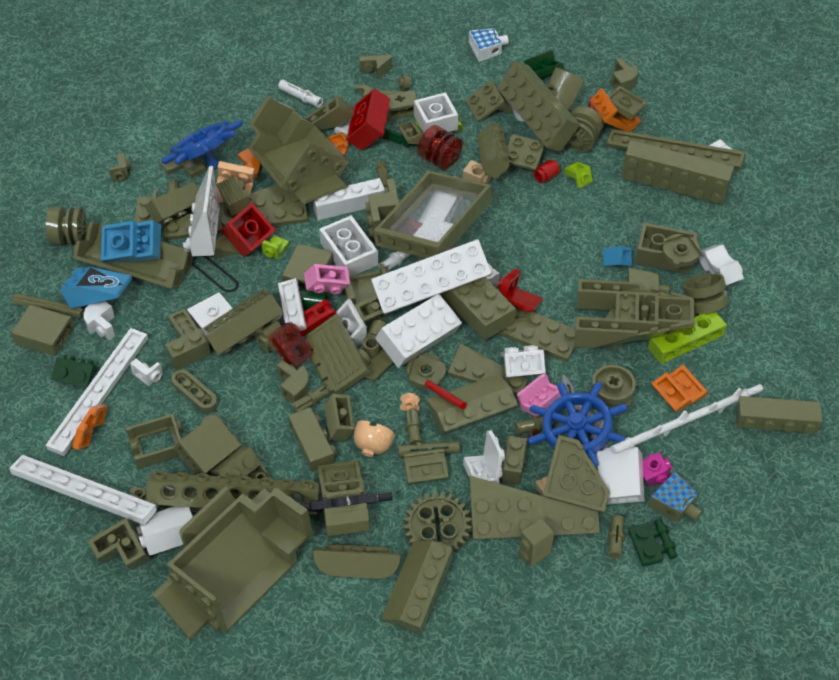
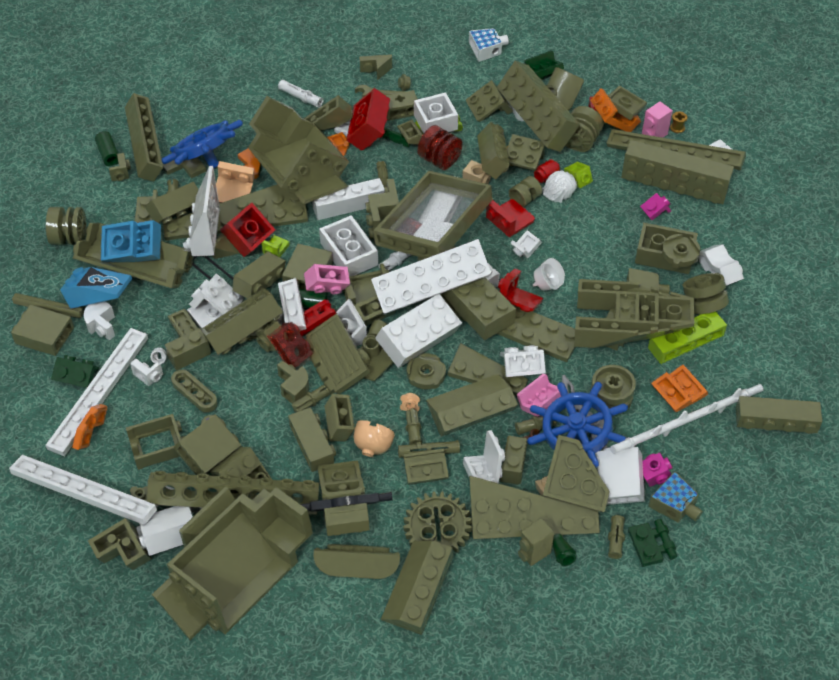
(107, 148): none -> dark green brick
(143, 137): none -> olive brick
(155, 357): none -> white hinge
(217, 293): none -> white bracket
(233, 194): olive brick -> none
(258, 275): none -> olive brick
(445, 394): red bar -> none
(509, 216): none -> red bracket
(526, 191): none -> olive wheel
(526, 245): none -> white bracket
(549, 275): none -> white piece
(559, 186): none -> white hair
(563, 551): none -> dark green cone
(617, 256): dark azure panel -> none
(624, 75): olive brick -> none
(655, 206): none -> dark pink bracket
(657, 120): none -> bright pink brick
(679, 119): none -> pearl gold bush

